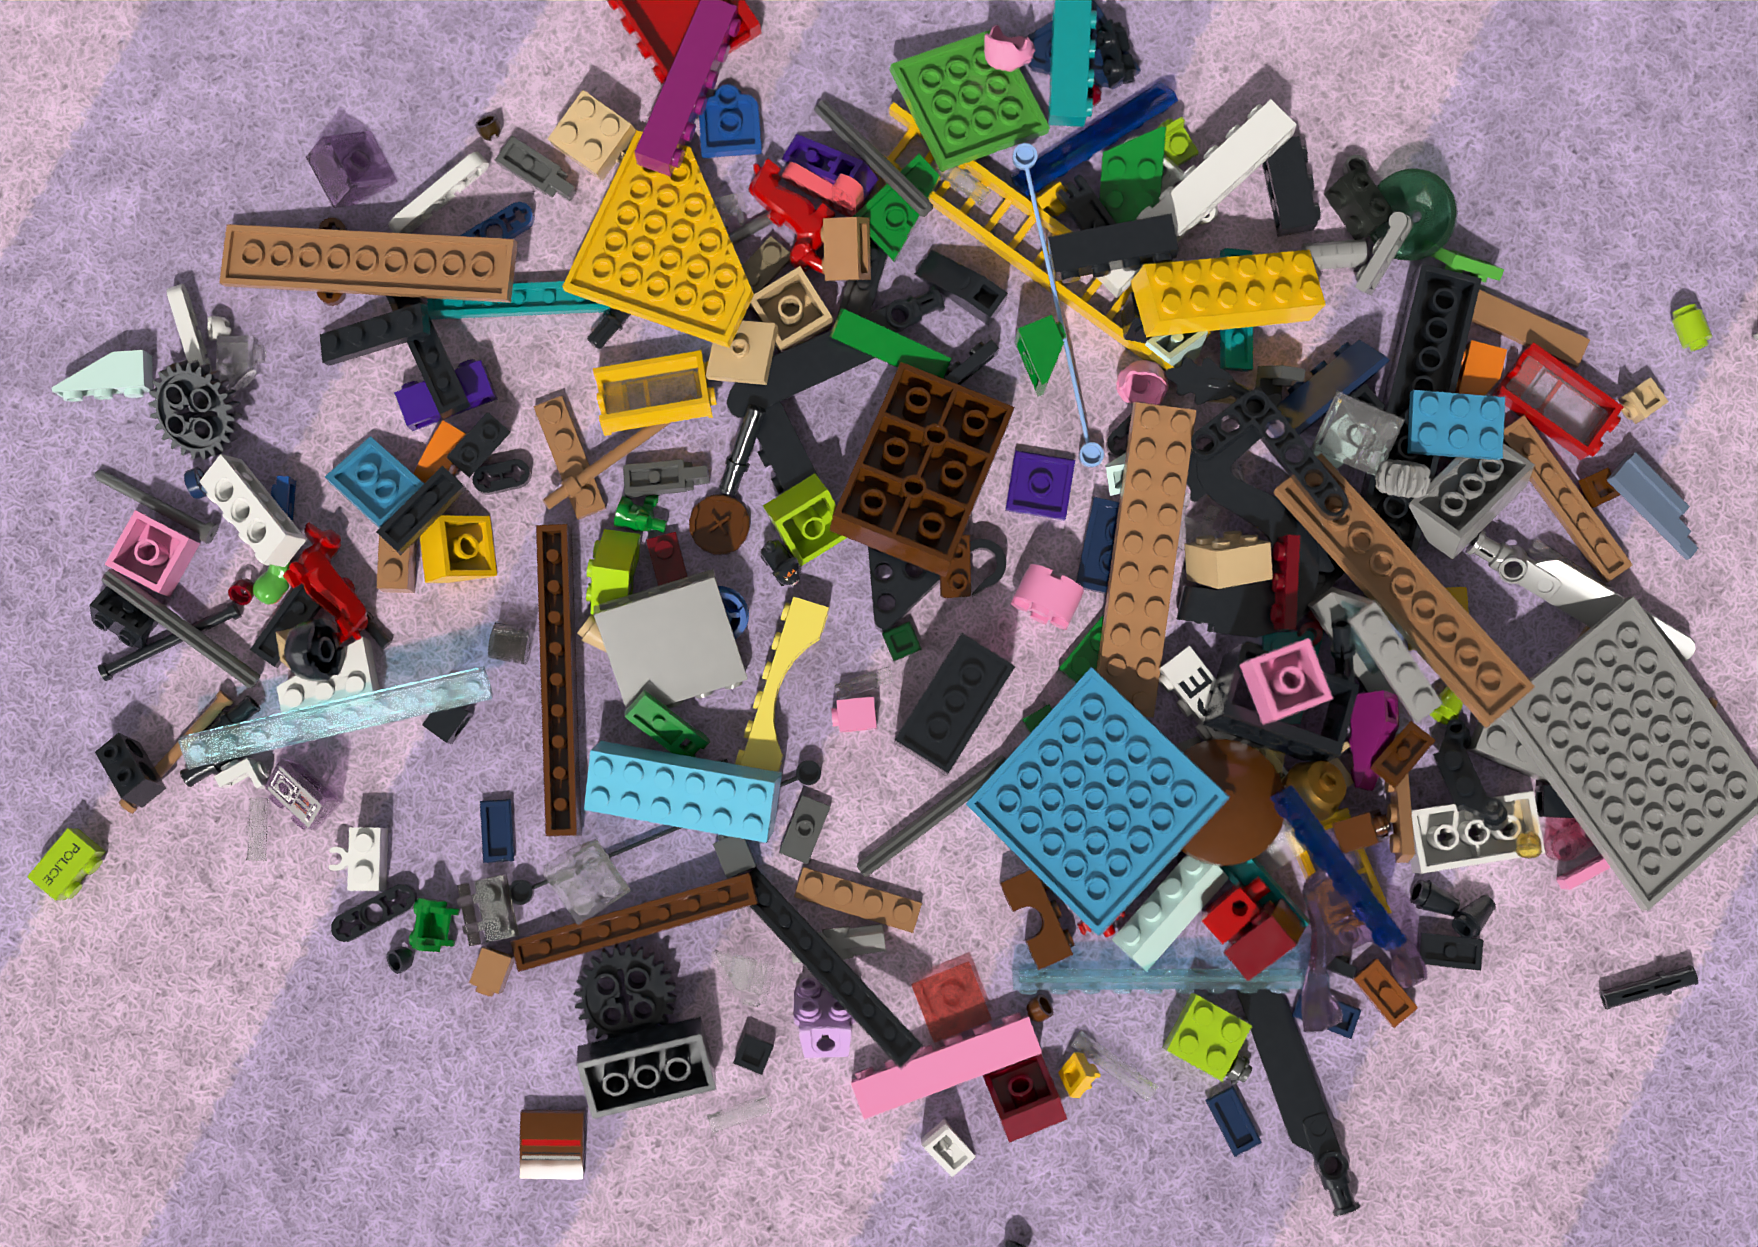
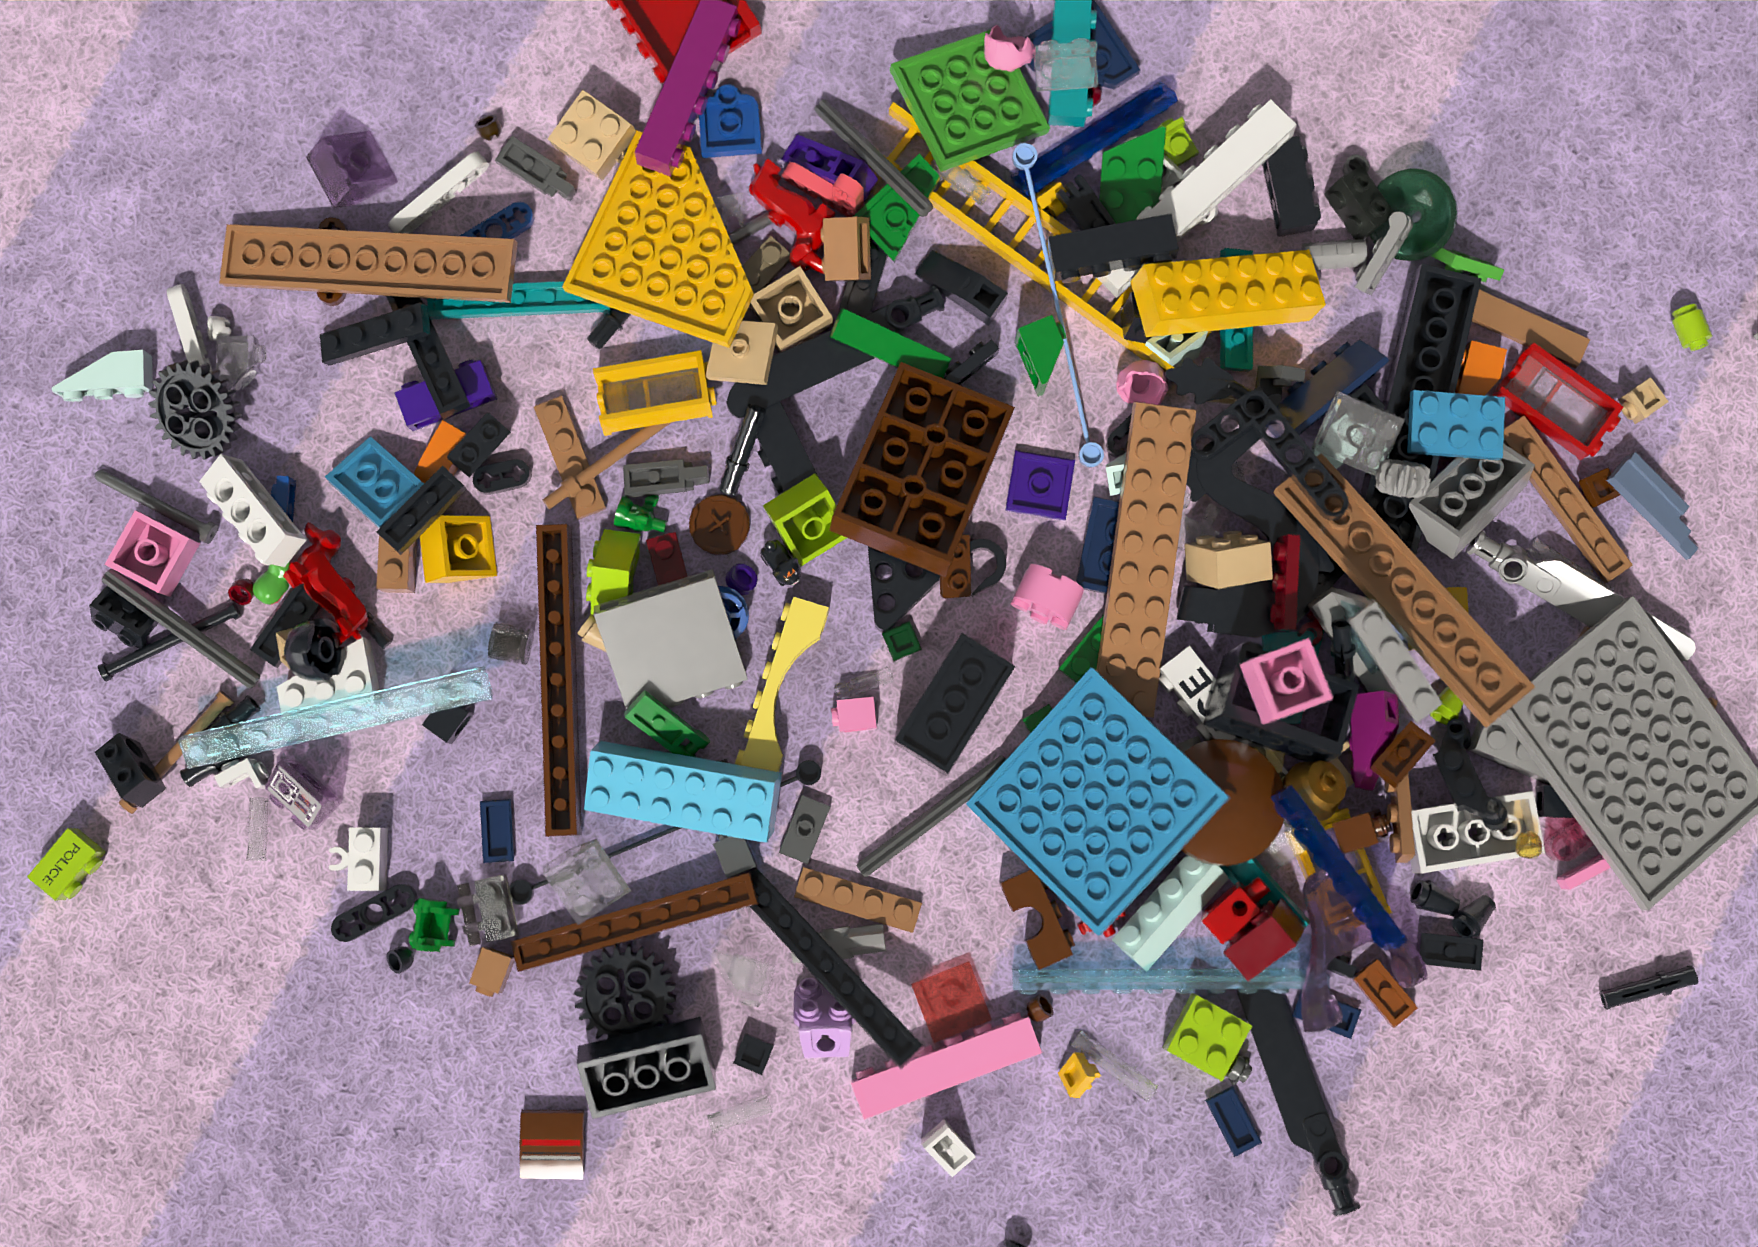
(192, 483): dark blue tile -> none
(741, 579): none -> dark purple tile
(1025, 1097): dark red slope -> none
(1065, 65): none -> clear bracket
(1112, 40): black hinge -> none

